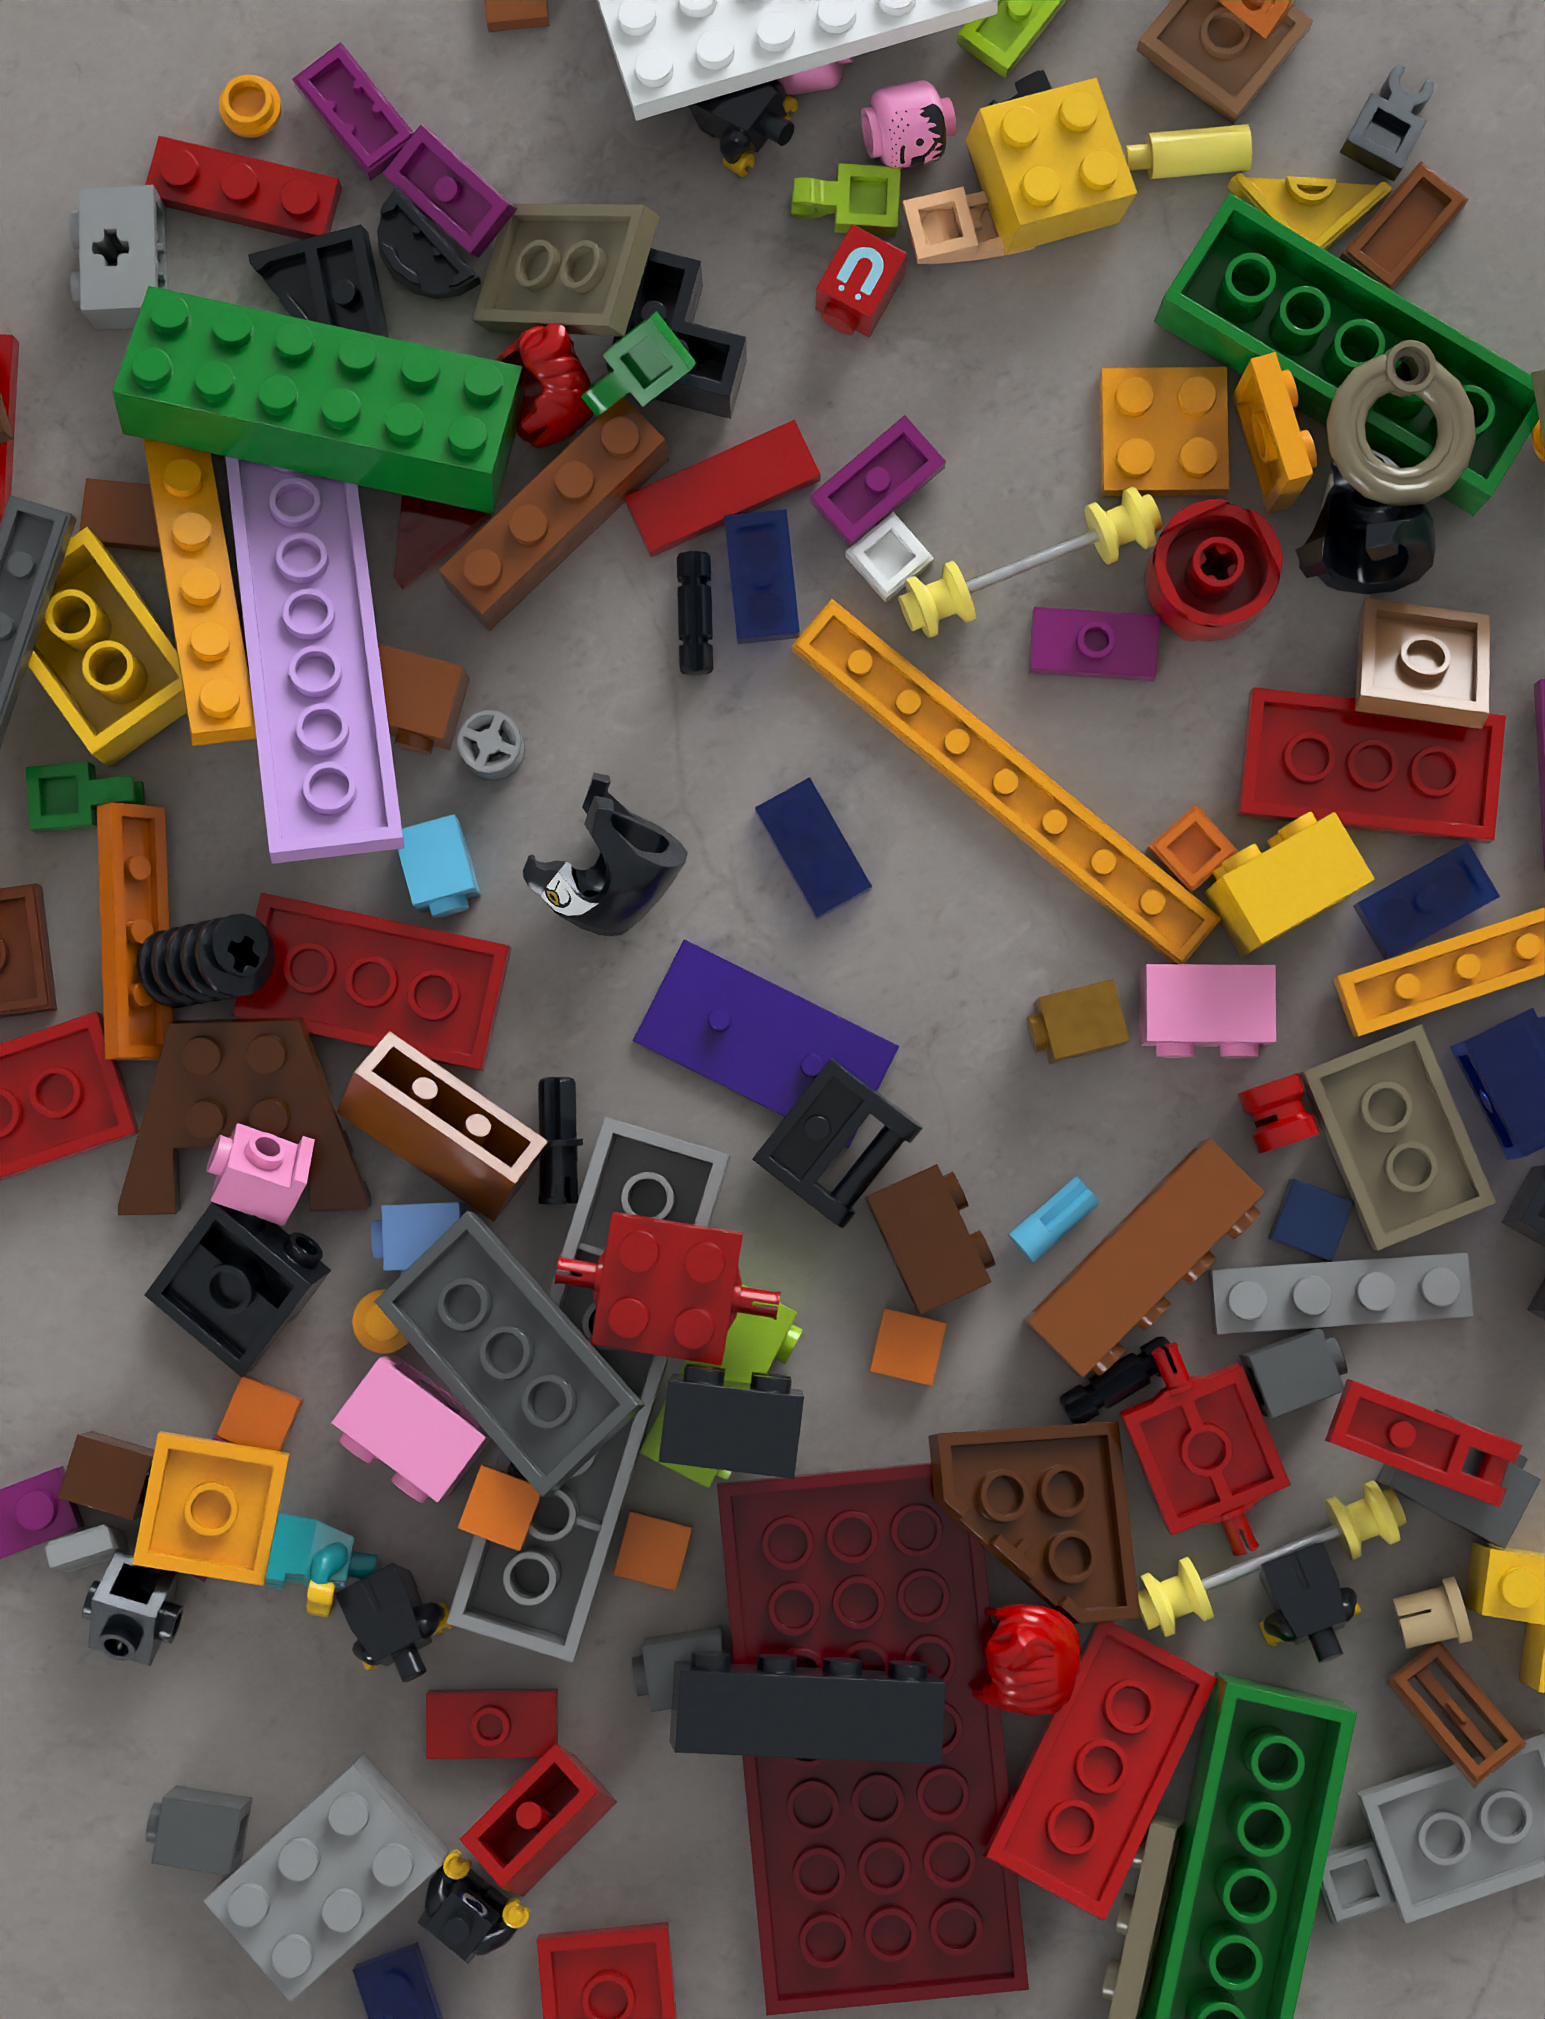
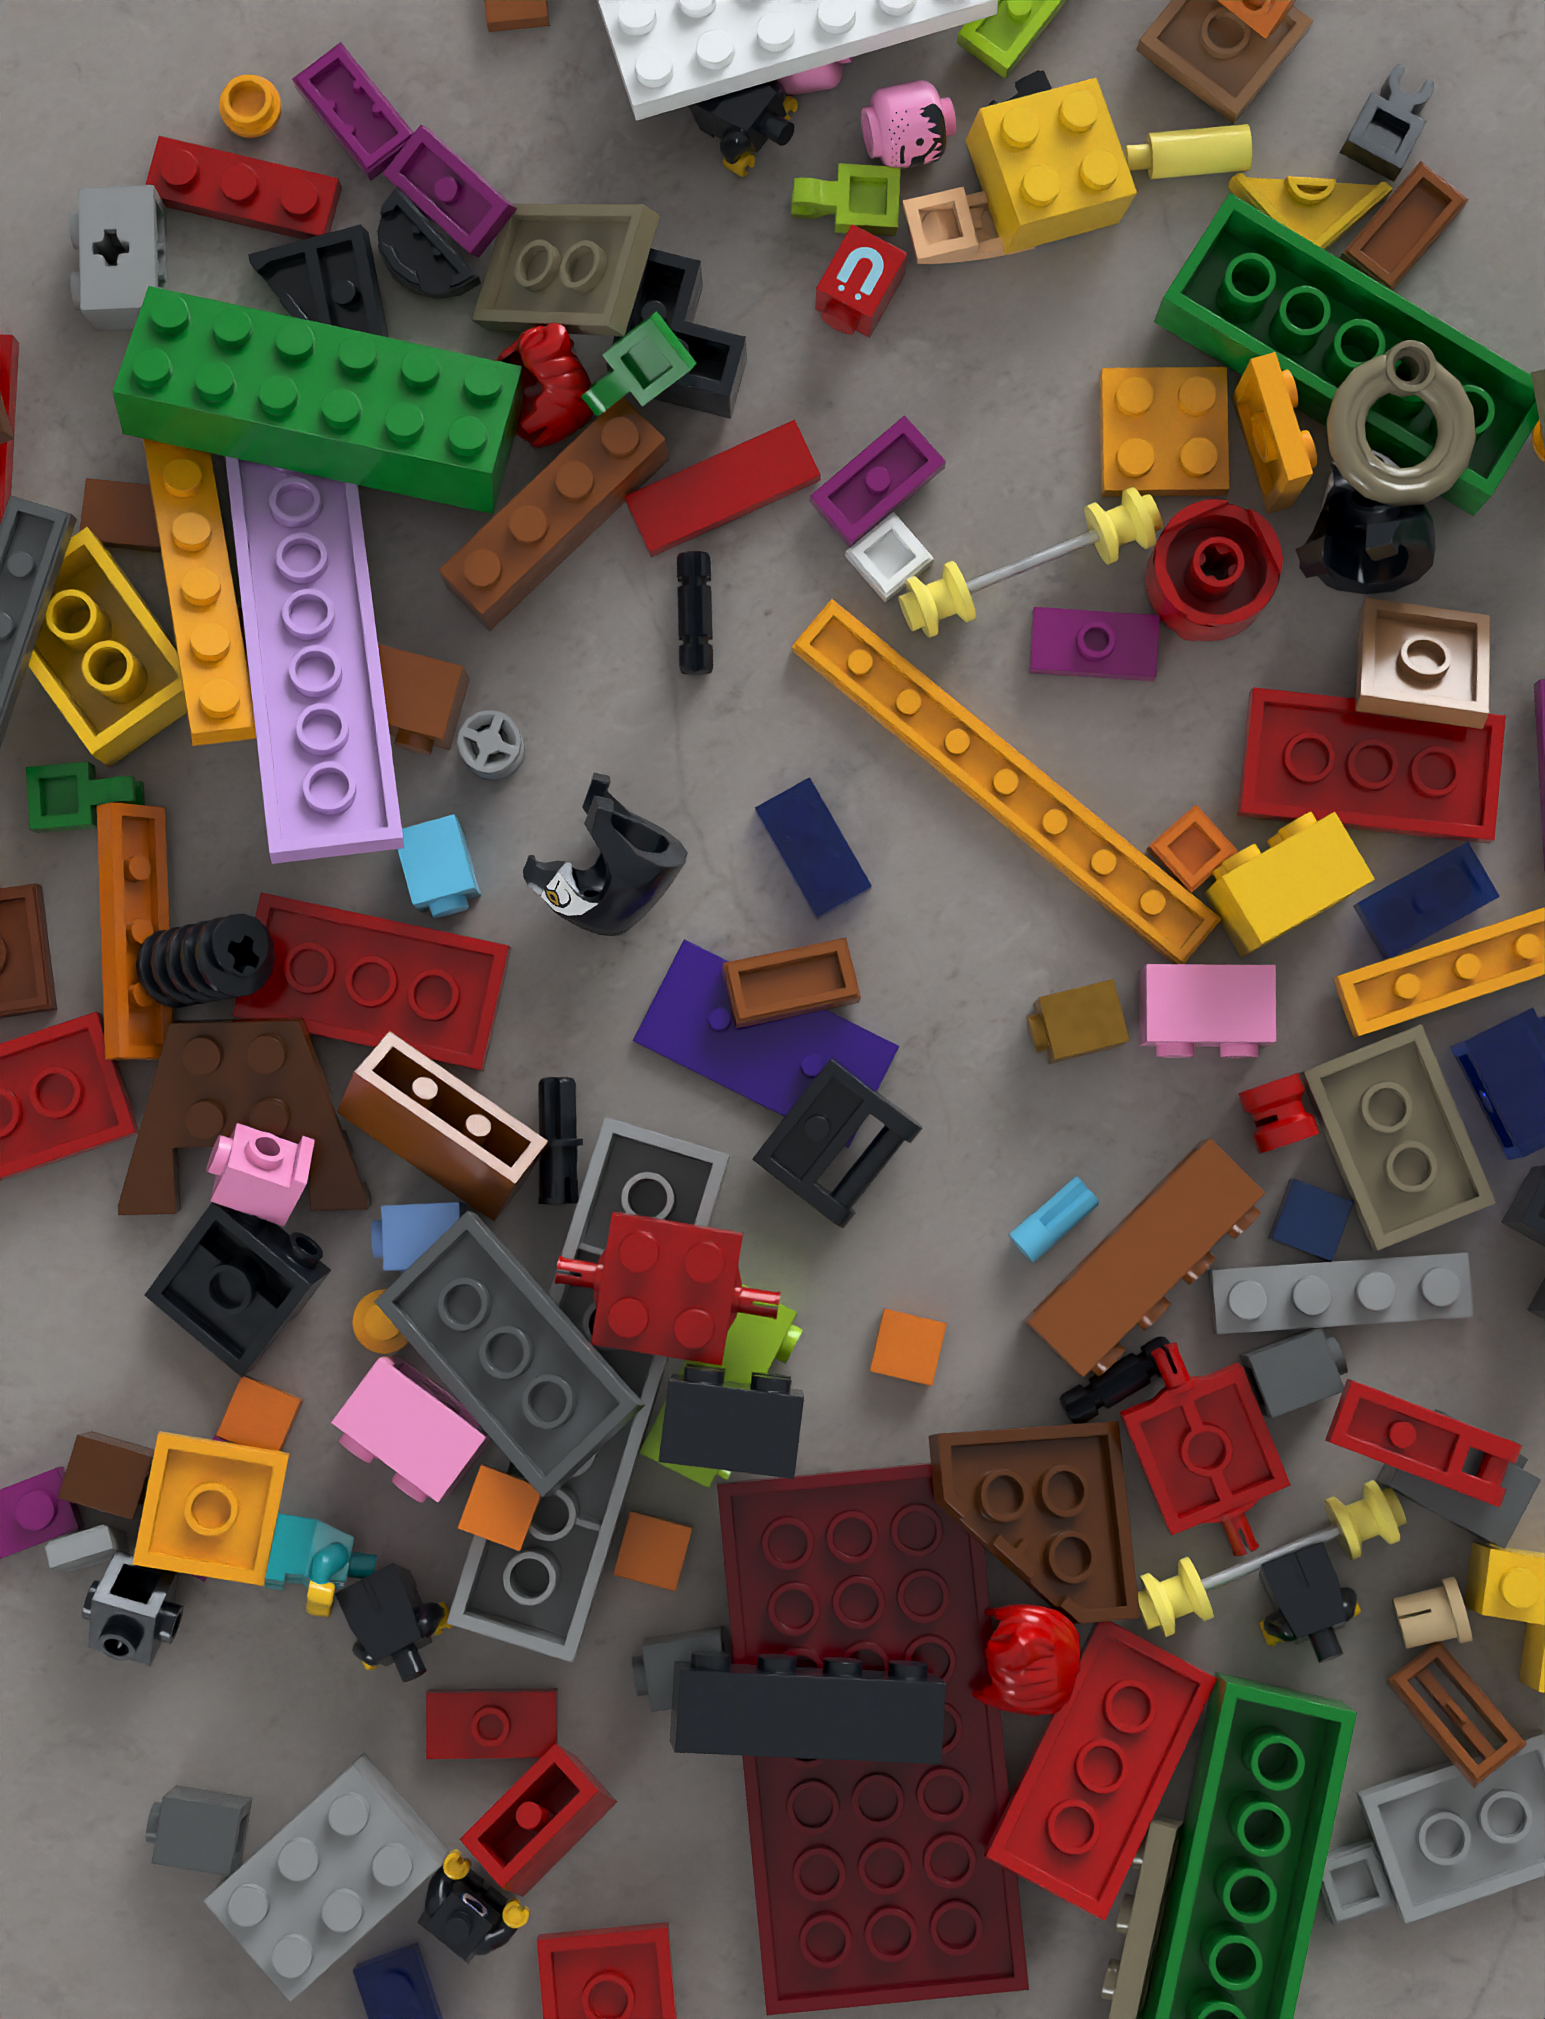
(428, 533): clear red tile -> none
(762, 576): clear blue plate -> none
(790, 983): none -> dark orange tile
(930, 1238): reddish brown brick -> none

